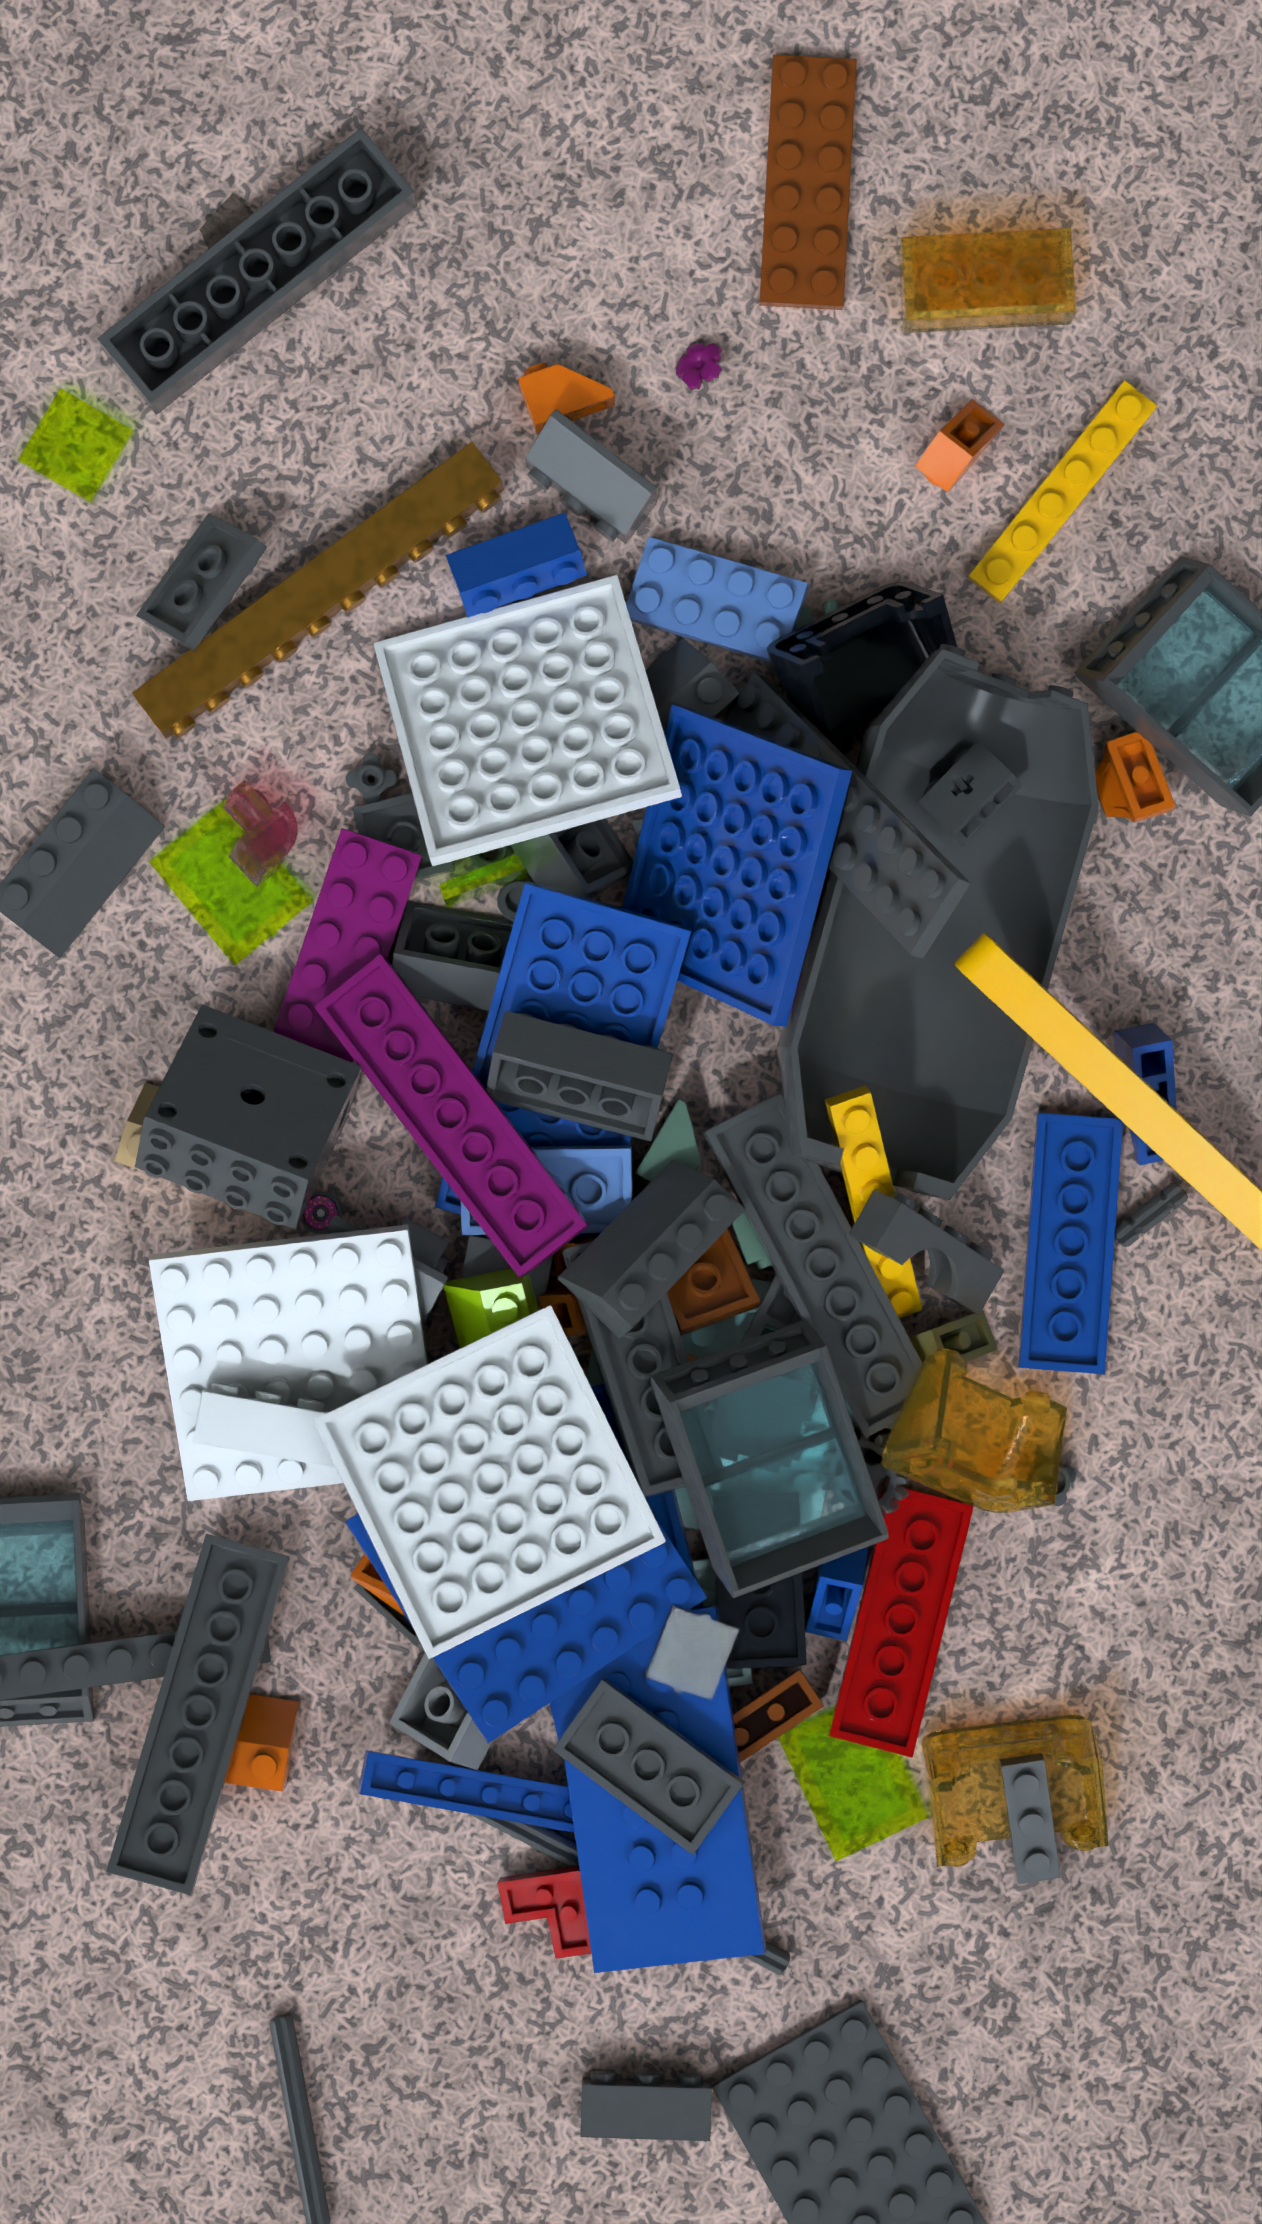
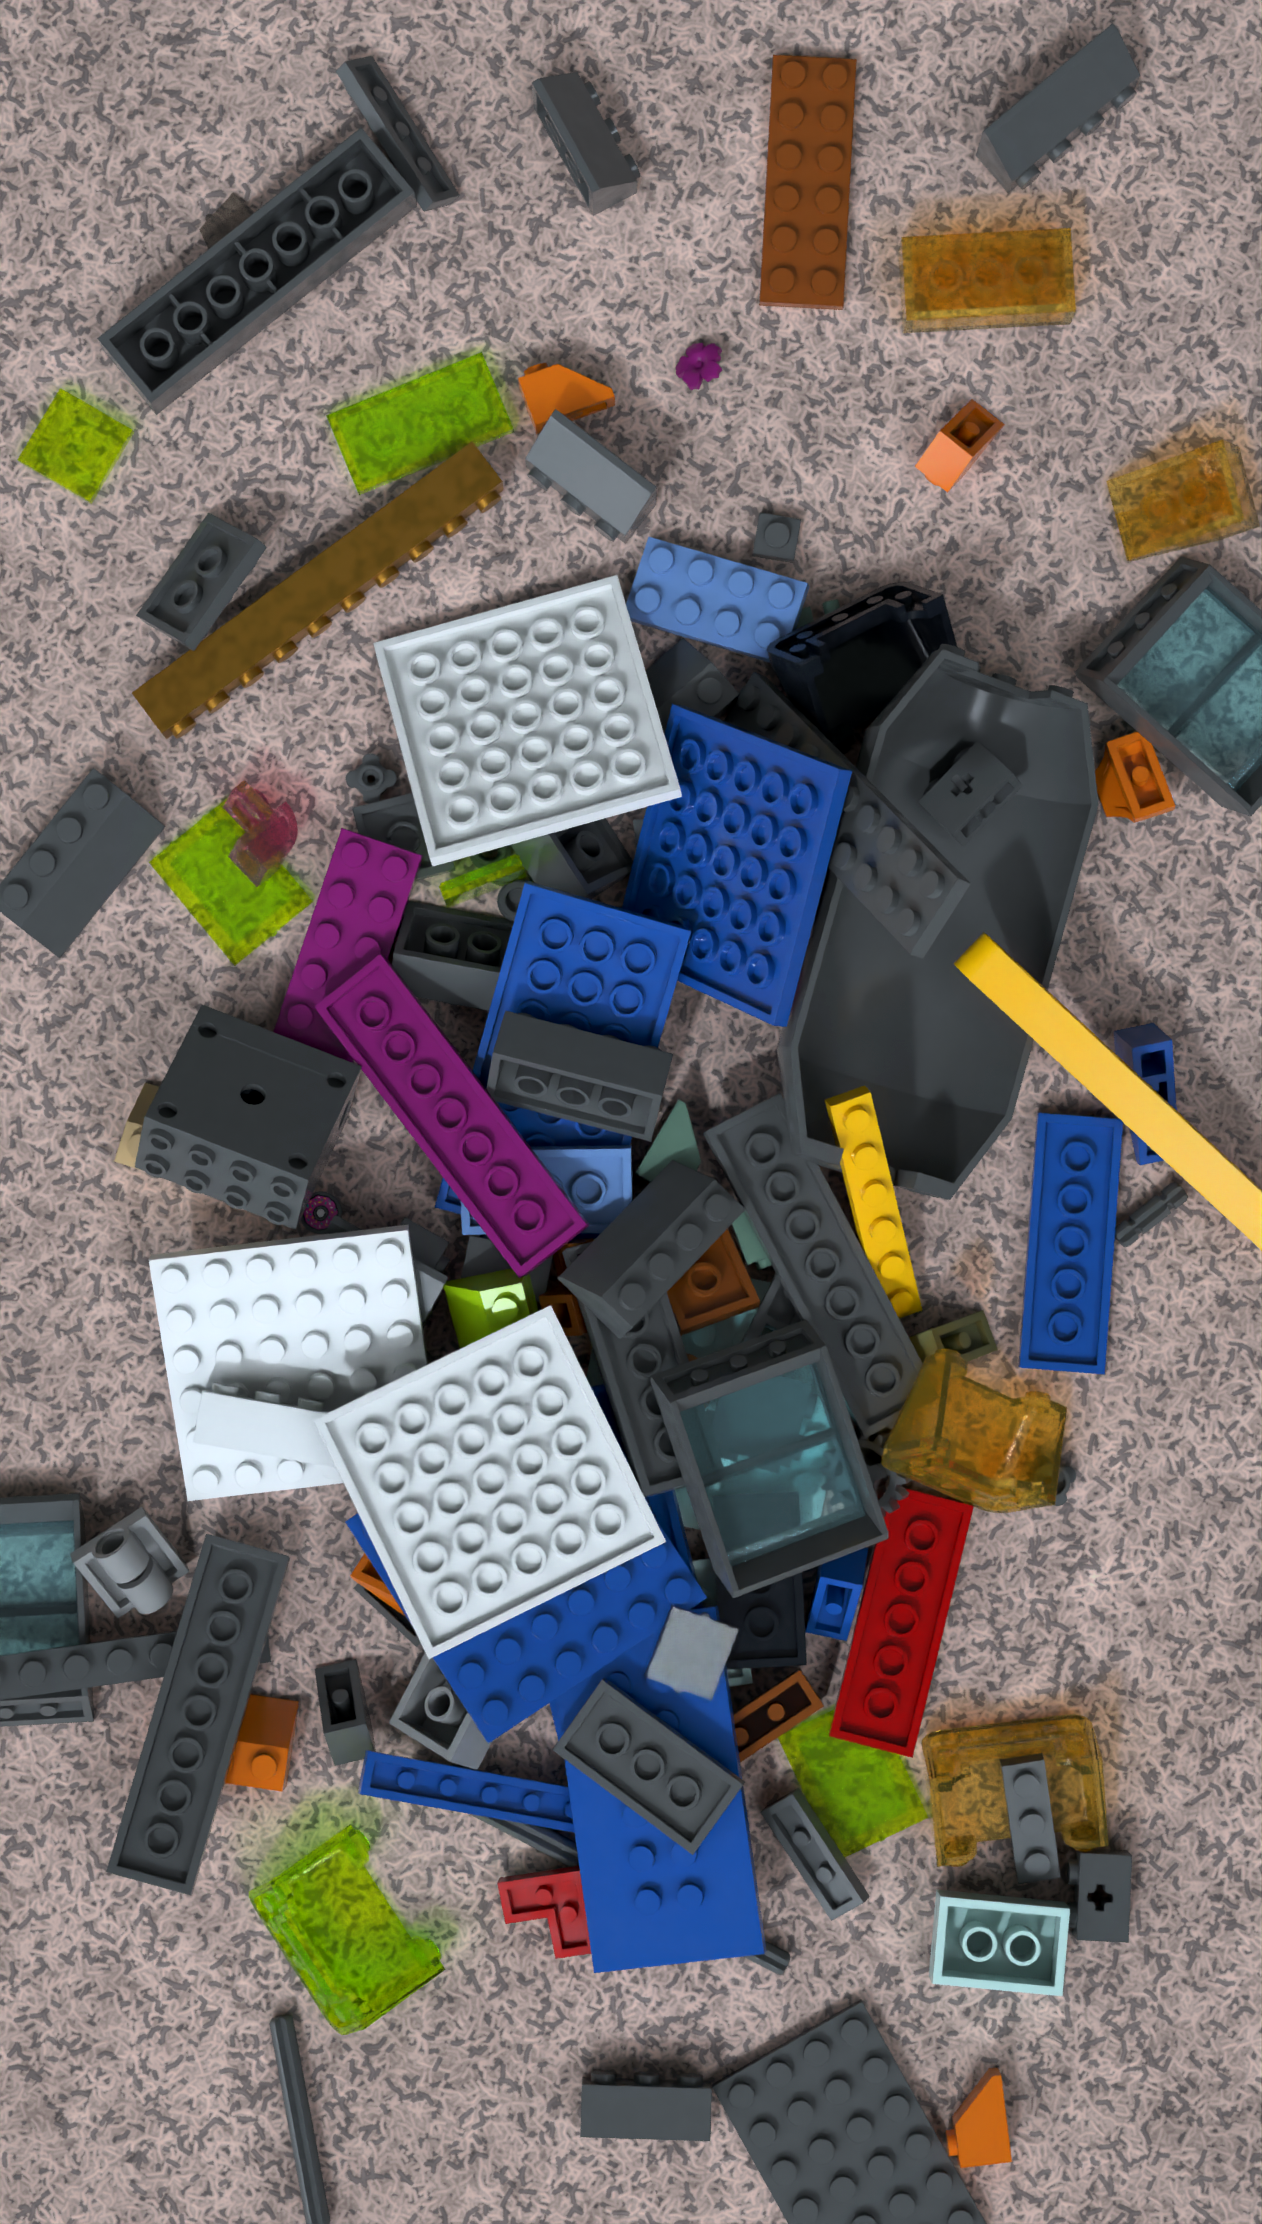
(131, 1565): none -> light grey plate
(343, 1933): none -> clear neon green windscreen
(344, 1712): none -> dark grey slope
(397, 133): none -> dark grey plate
(419, 423): none -> clear neon green tile
(516, 565): blue brick -> none
(585, 140): none -> dark grey slope
(776, 537): none -> dark grey plate
(815, 1854): none -> dark grey plate
(899, 1232): dark grey arch -> none
(981, 2125): none -> orange slope
(999, 1942): none -> light aqua brick
(1059, 110): none -> dark grey slope
(1062, 492): yellow plate -> none
(1111, 1917): none -> dark grey brick
(1183, 501): none -> clear yellow slope

